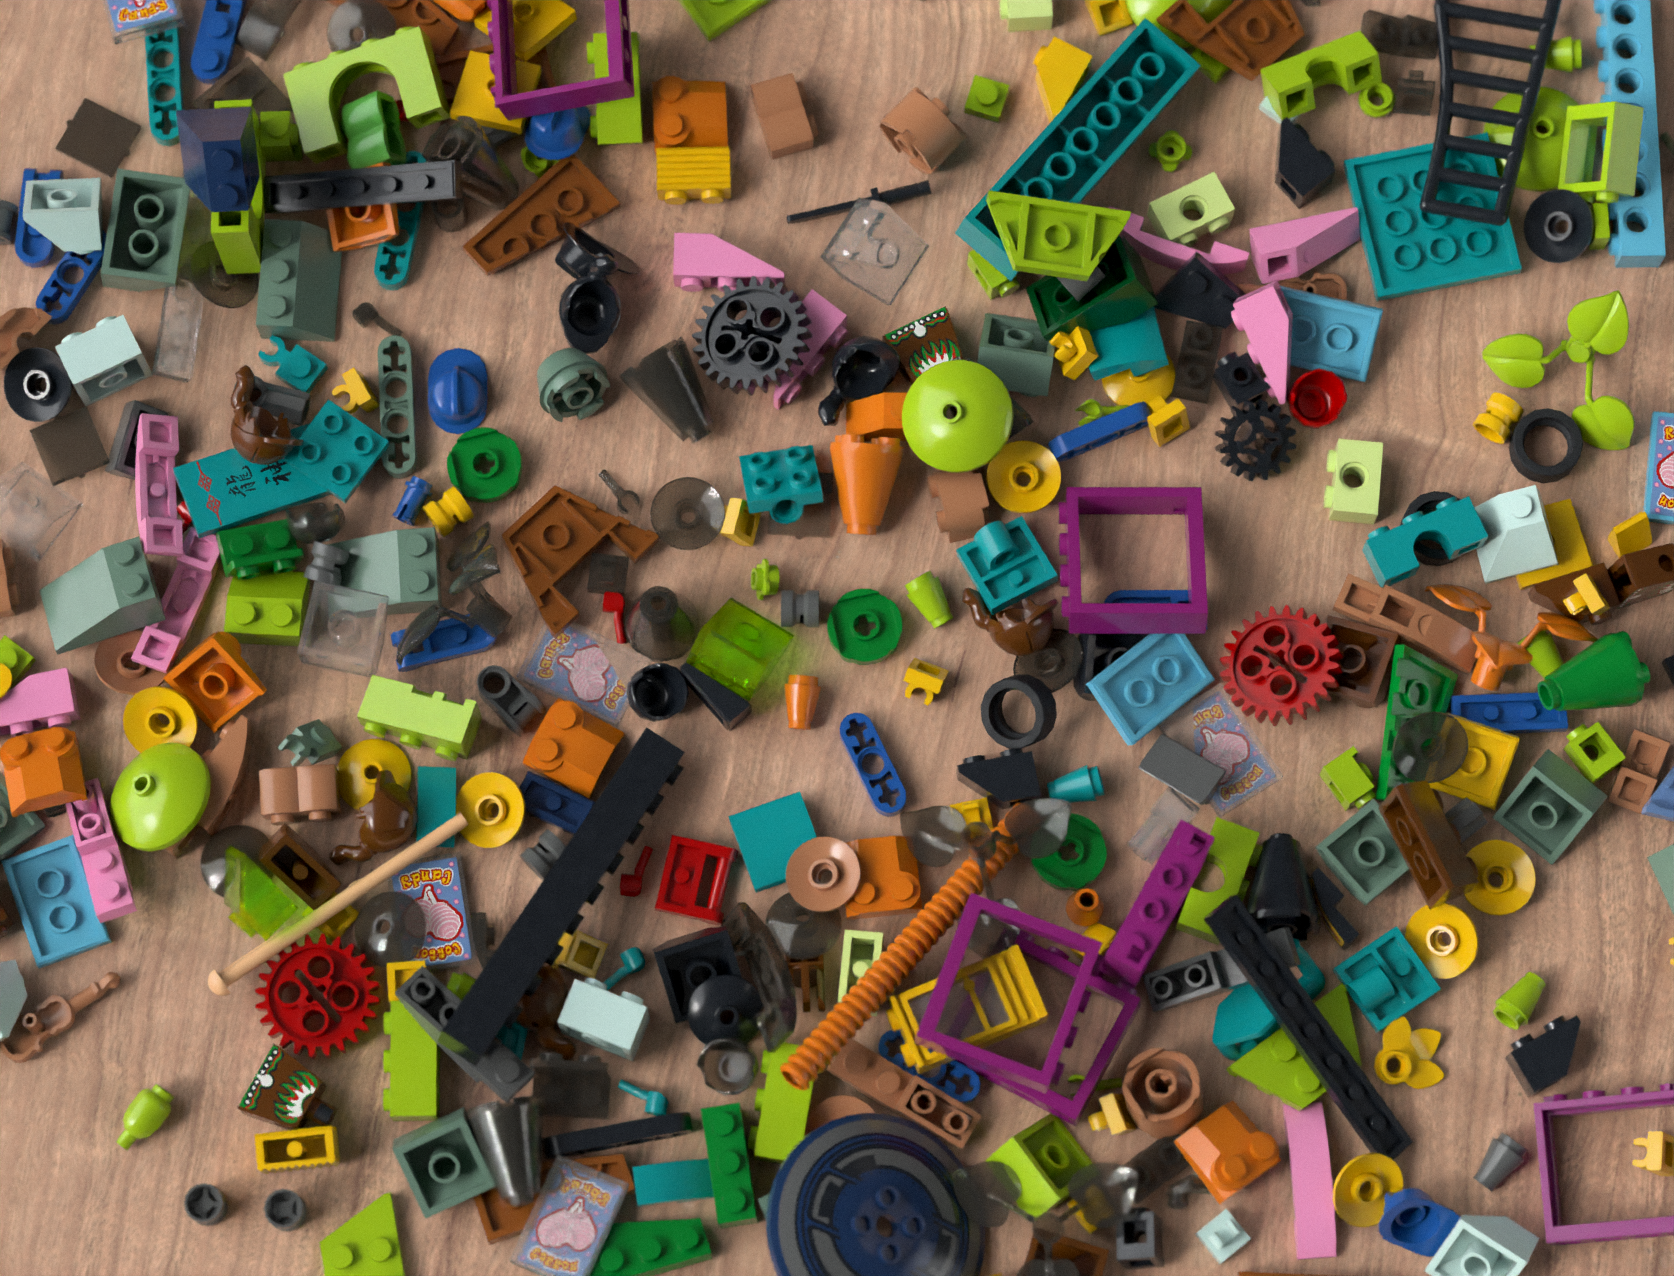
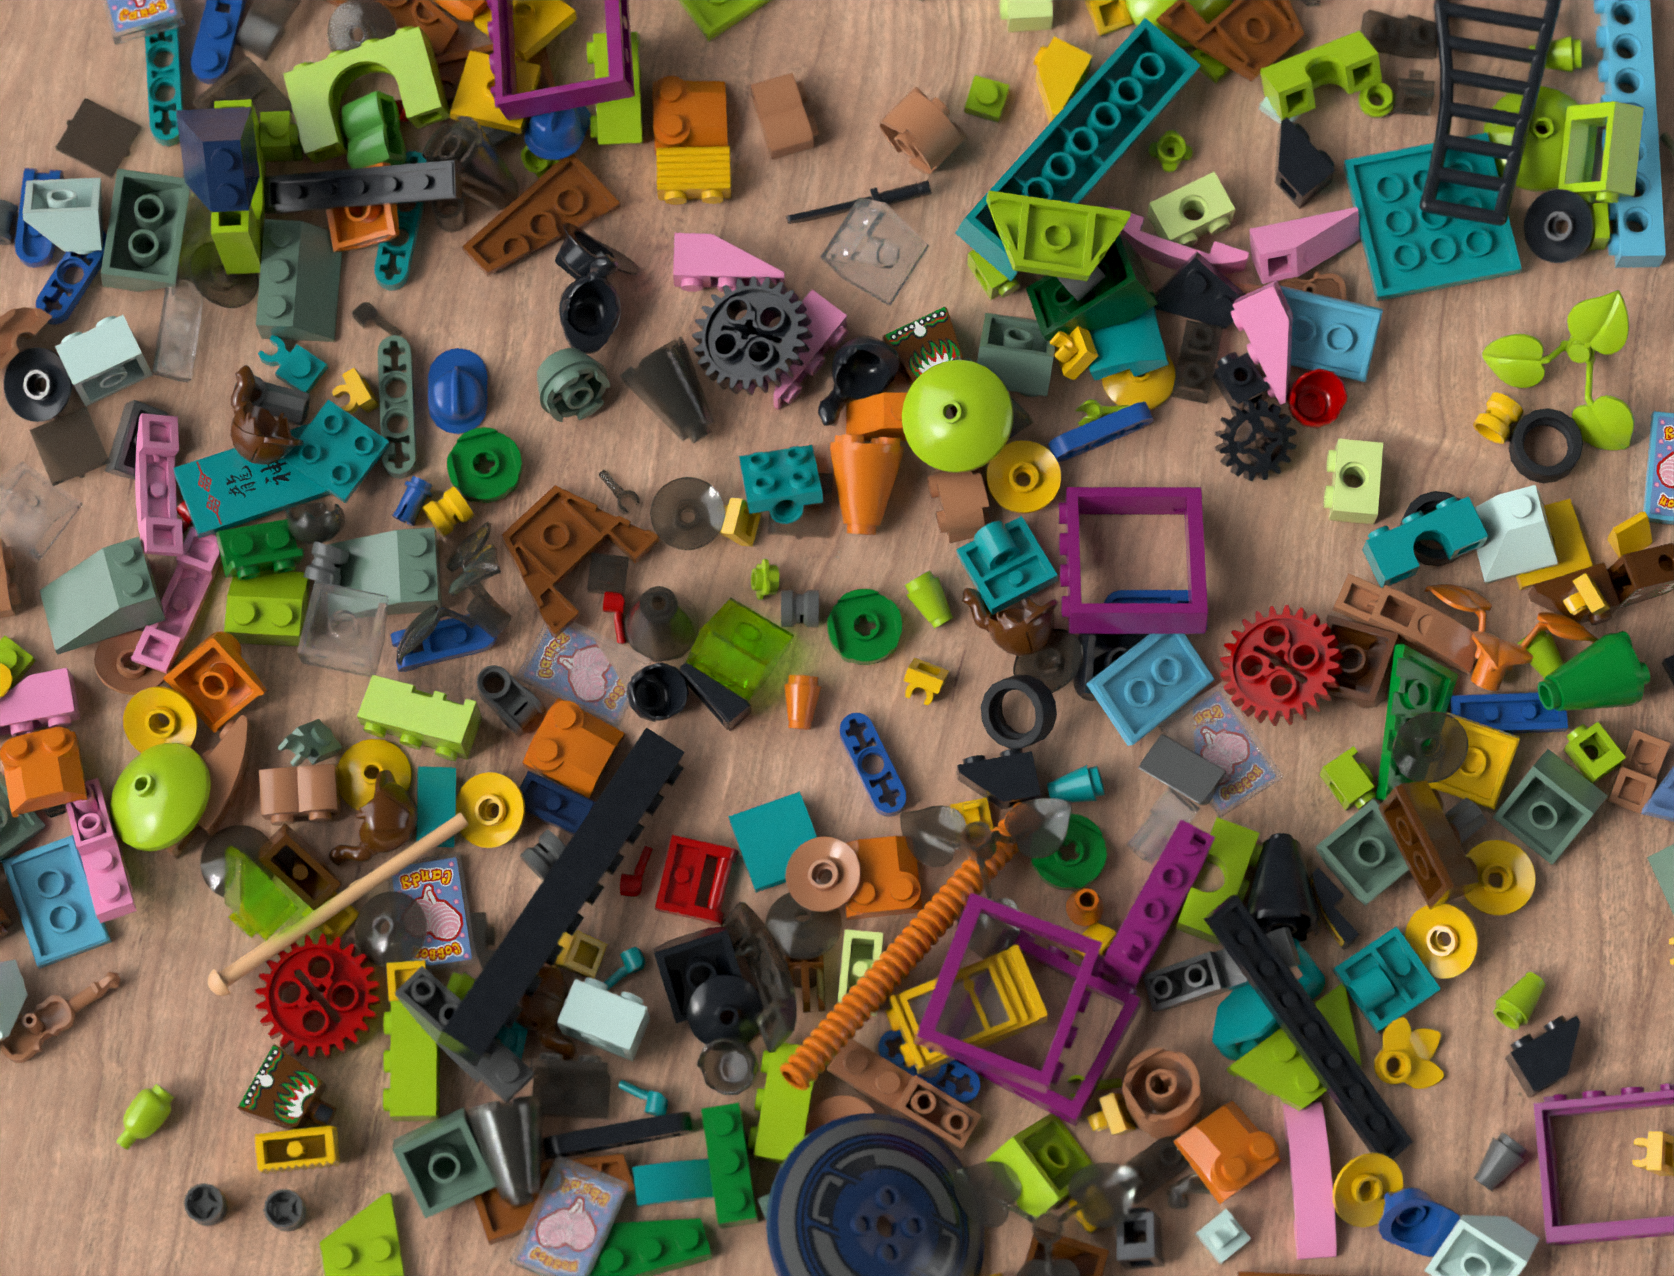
(1167, 420): yellow tile -> none

